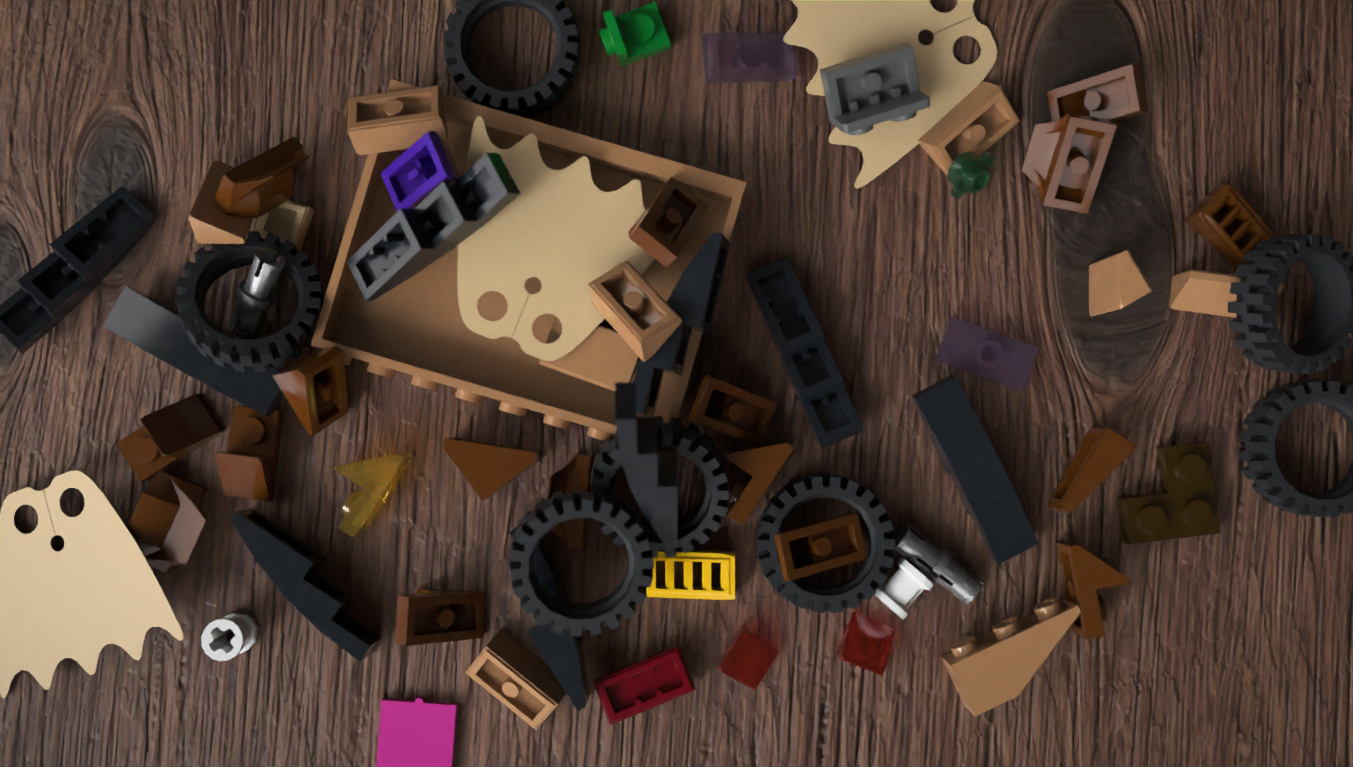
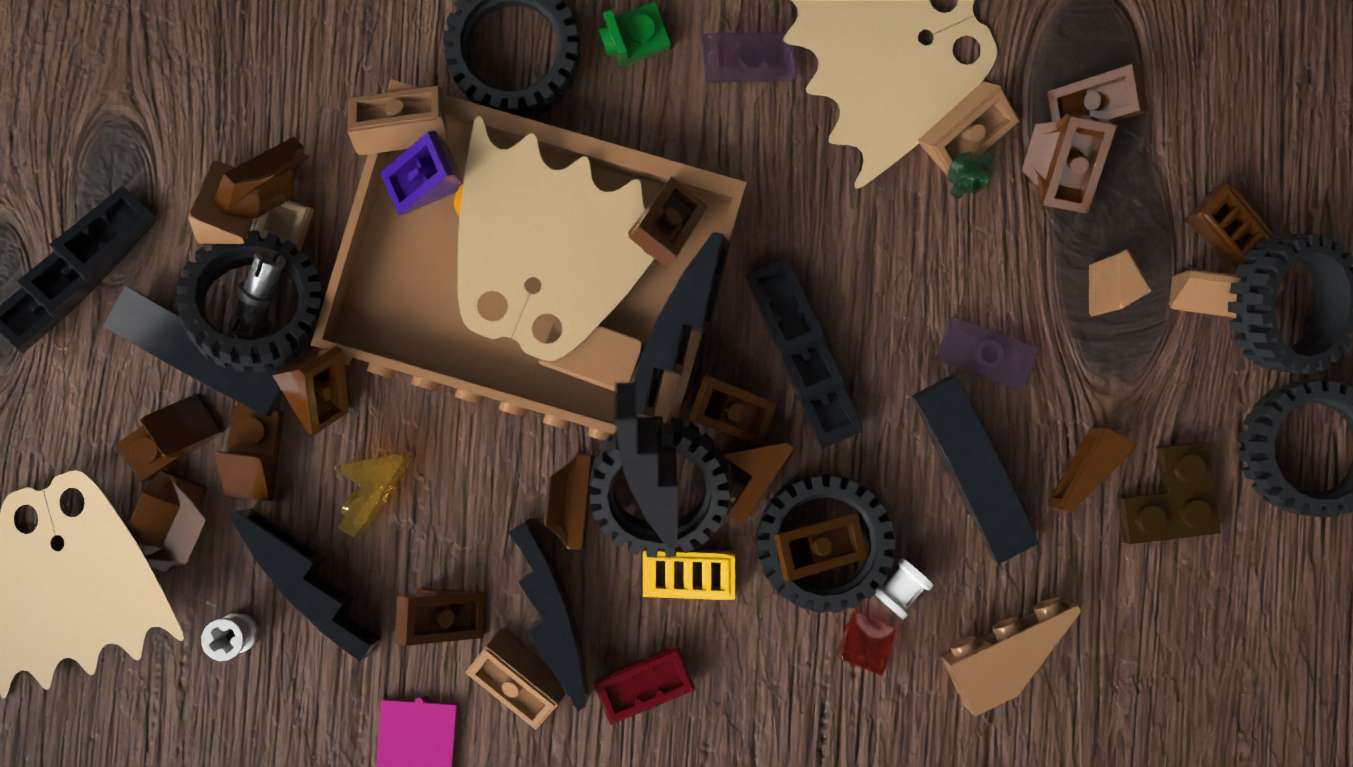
(432, 228): black slope -> none
(489, 465): reddish brown slope -> none
(581, 616): black tyre -> none
(634, 309): medium nougat slope -> none
(747, 658): clear red slope -> none
(873, 90): dark grey bracket -> none
(938, 565): flat silver pin -> none
(1081, 578): reddish brown slope -> none

